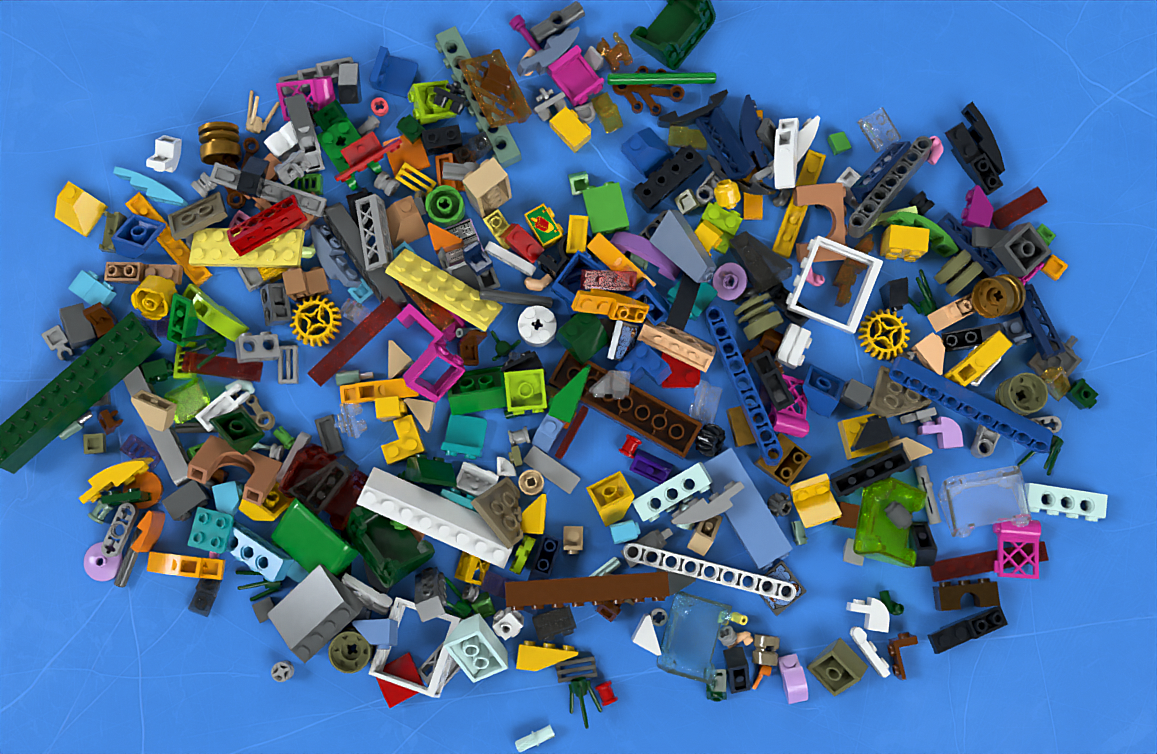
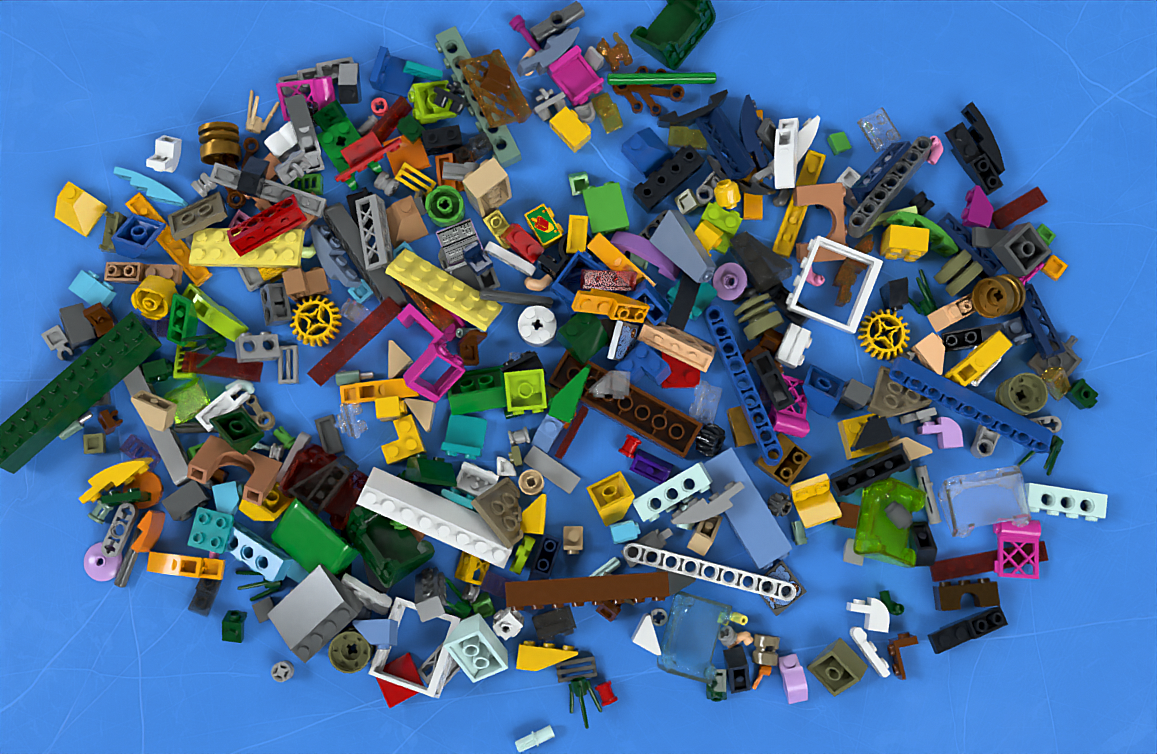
(233, 626): none -> dark green bracket
(389, 121): none -> clear red tile
(422, 71): none -> teal tile
(444, 239): orange slope -> none
(502, 347): dark green plant -> none

